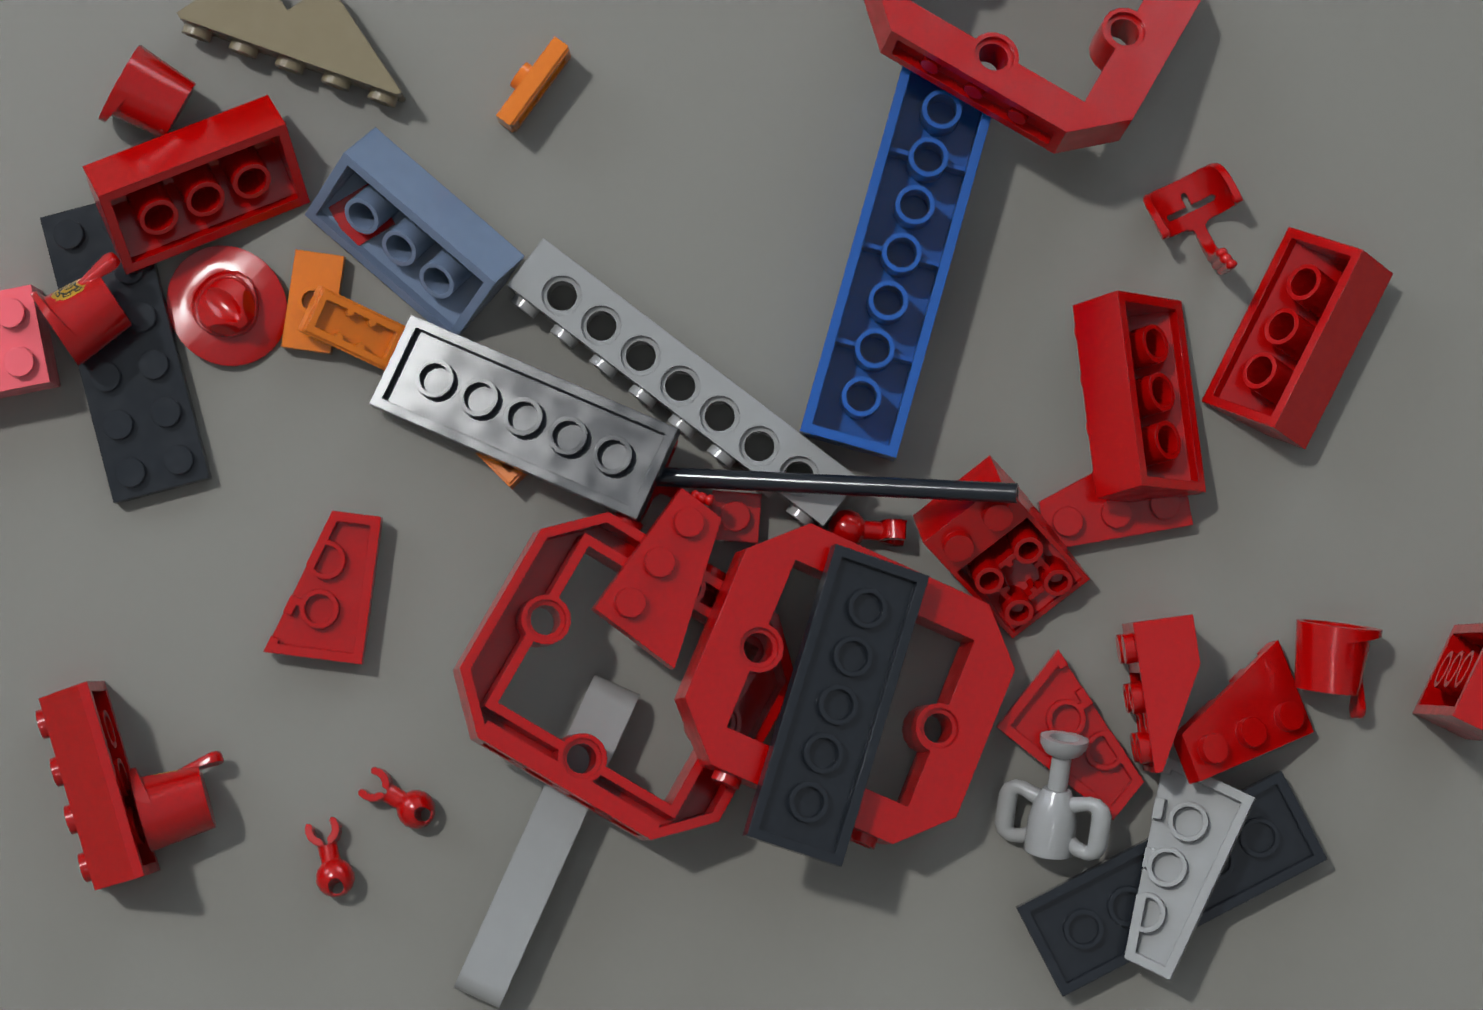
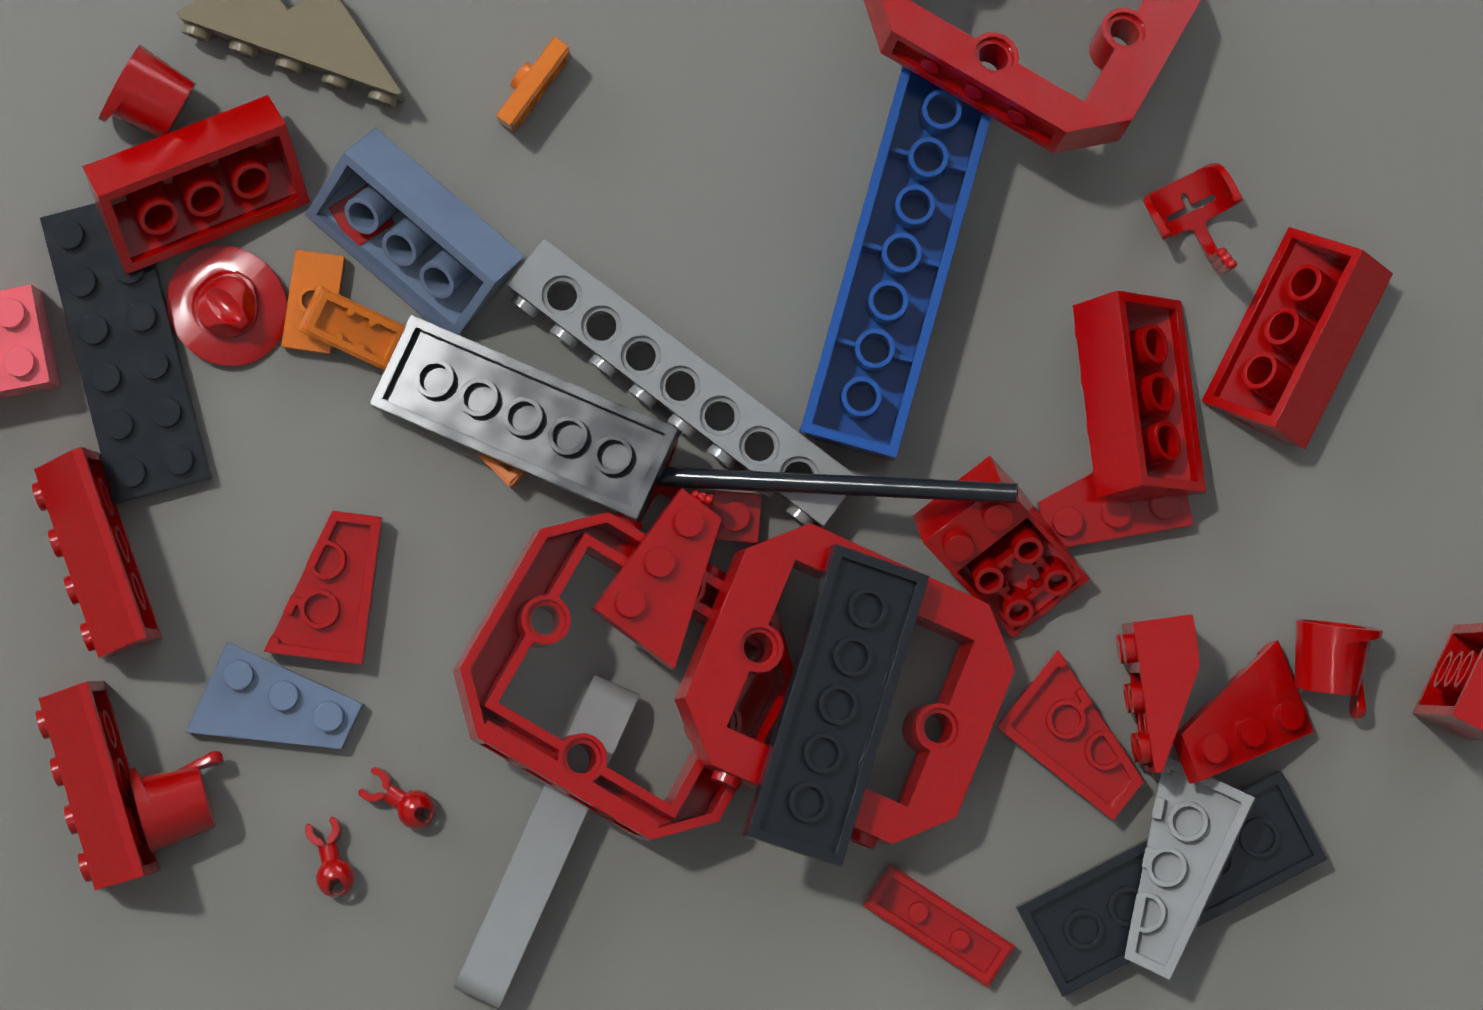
(85, 311): red hat -> none
(96, 553): none -> red slope
(271, 703): none -> sand blue wing
(854, 528): red arm -> none
(938, 925): none -> red tile
(1054, 810): light grey piece -> none

